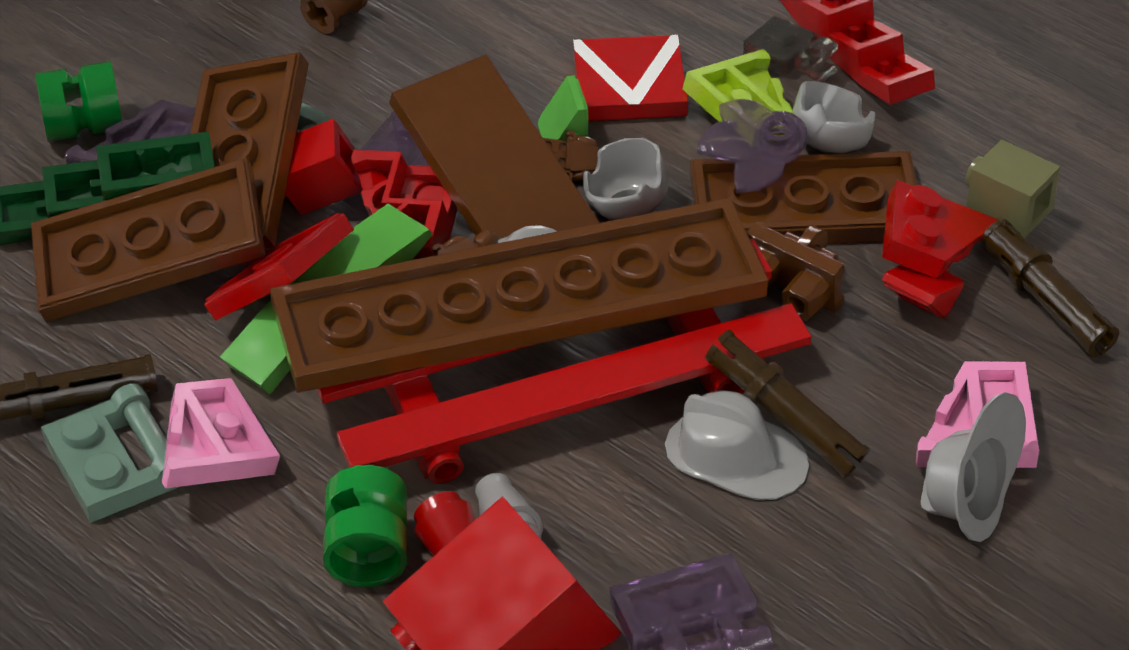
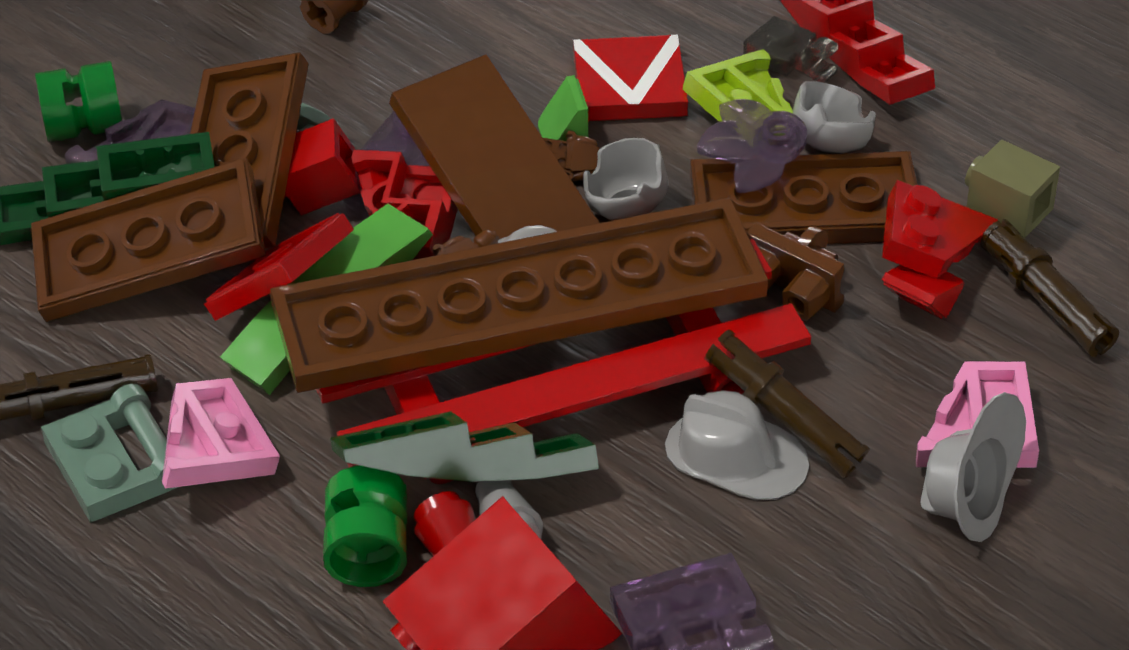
(445, 449): none -> slope

